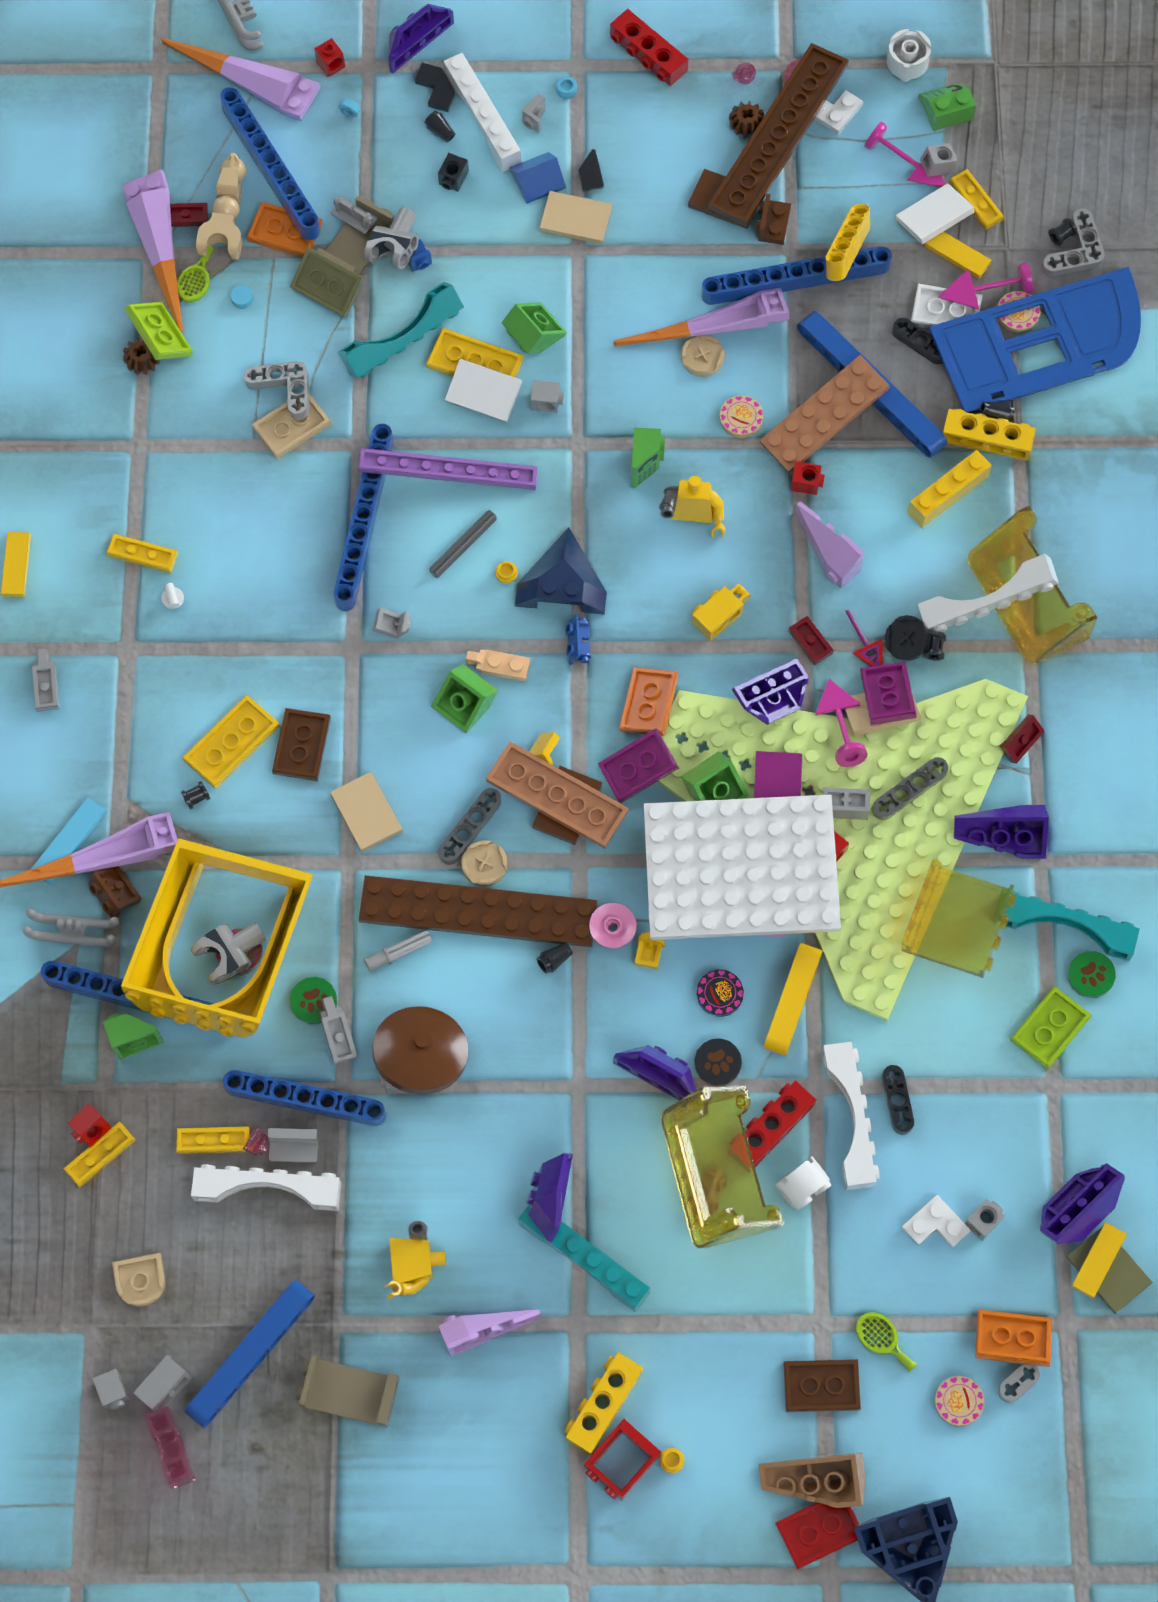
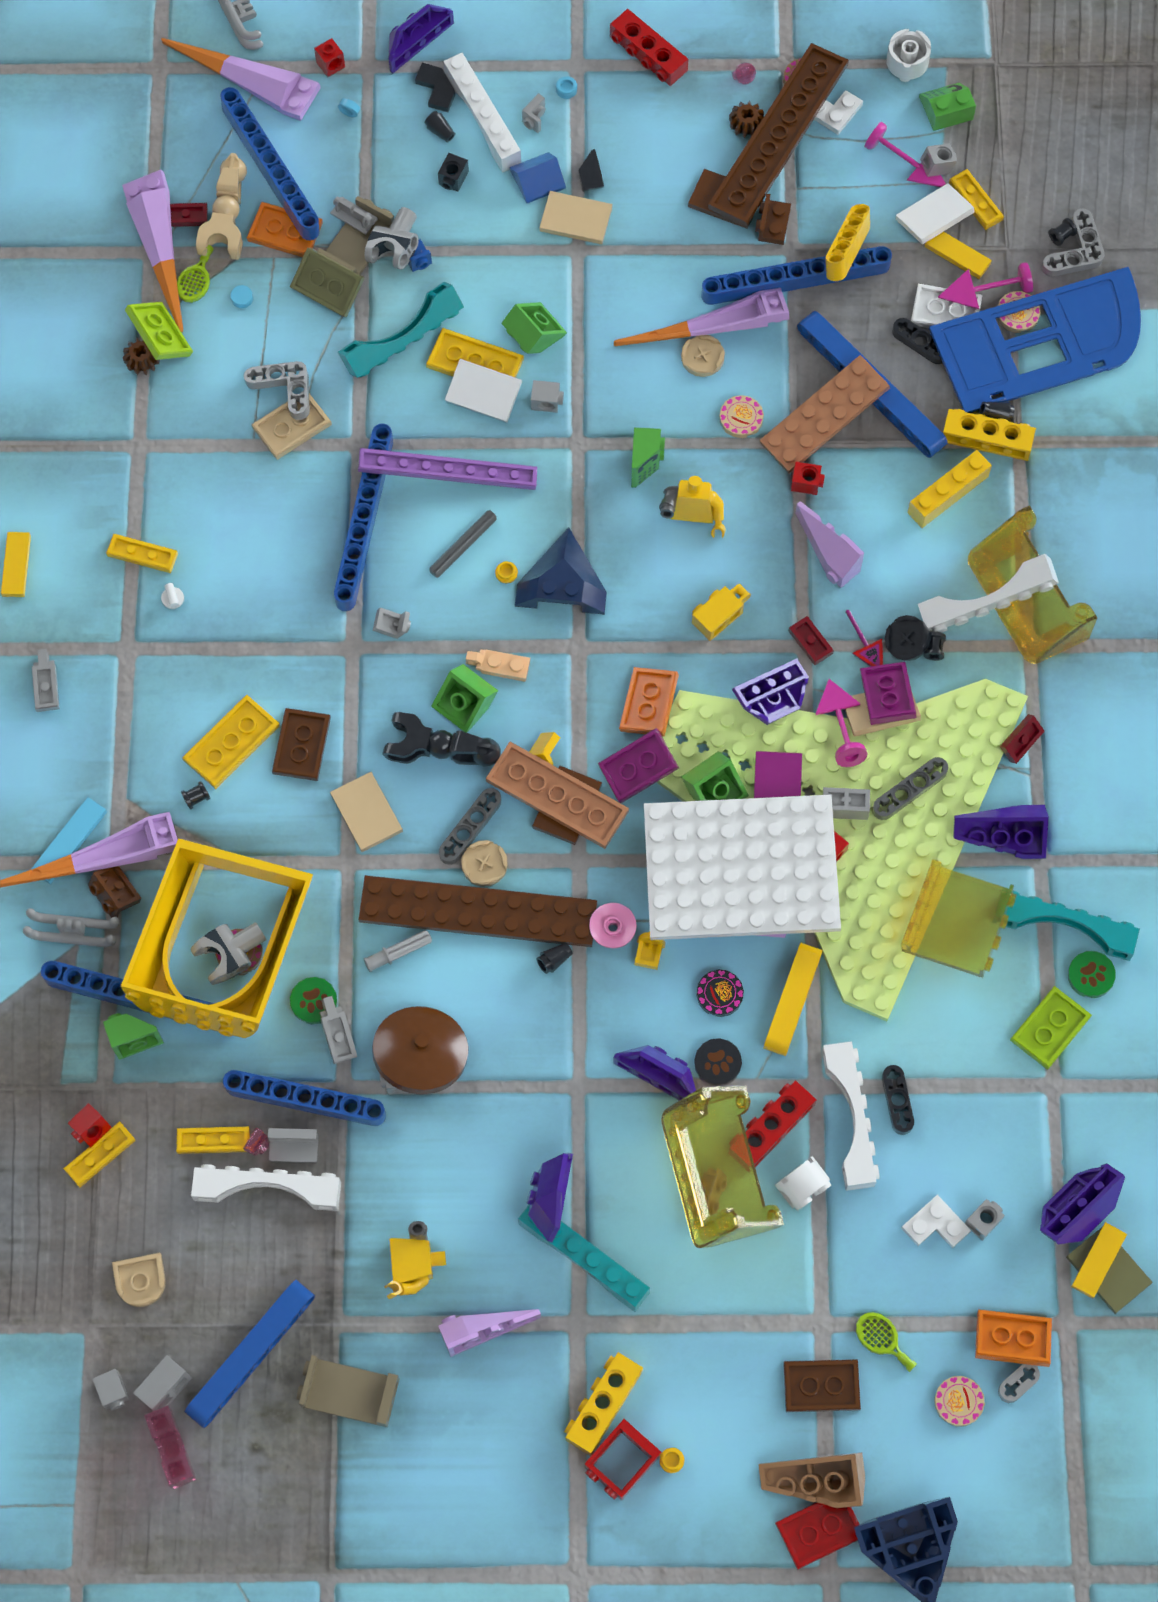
(422, 741): none -> black piece
(576, 649): blue hinge -> none

